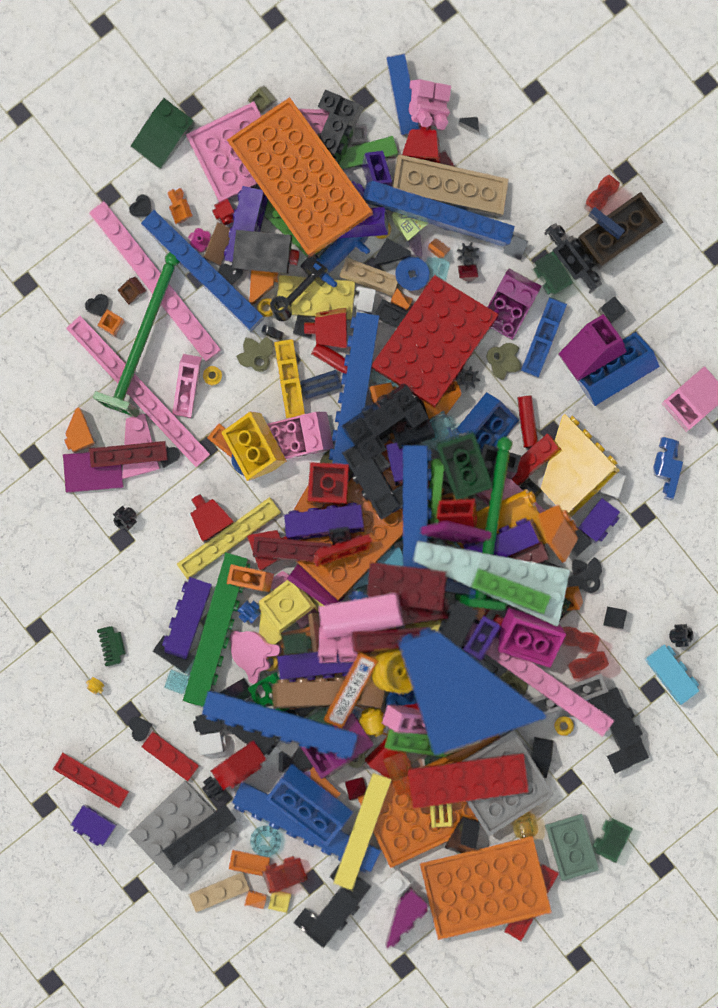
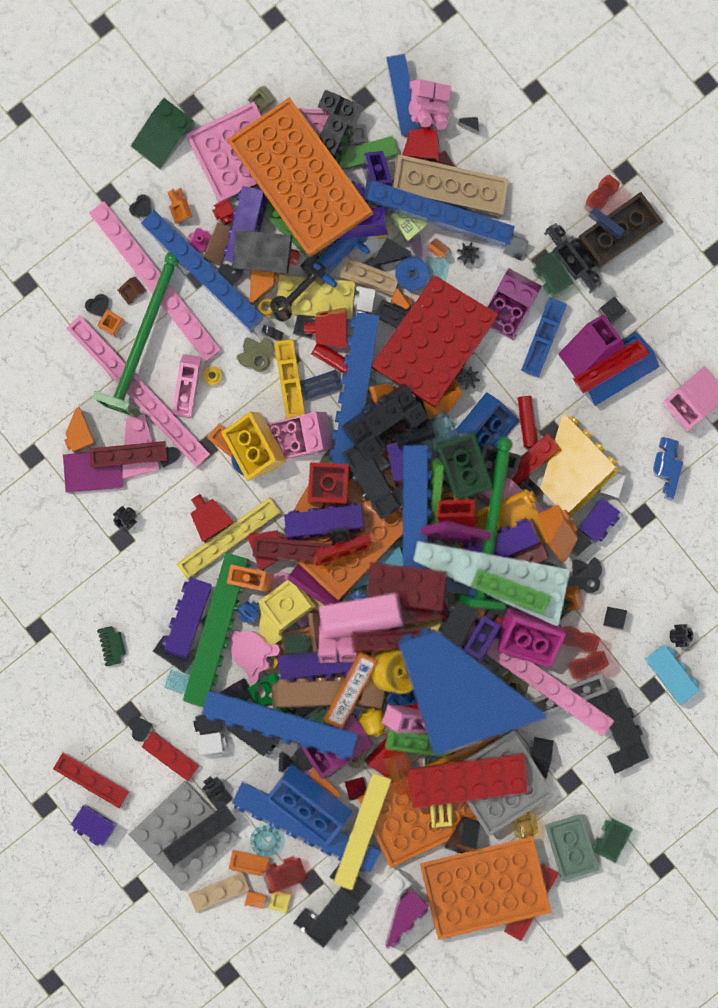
(95, 686): yellow plate -> none
(239, 766): red brick -> none
(468, 272): dark red slope -> none
(506, 362): olive plate -> none
(568, 730): yellow plate -> none
(610, 366): none -> red plate

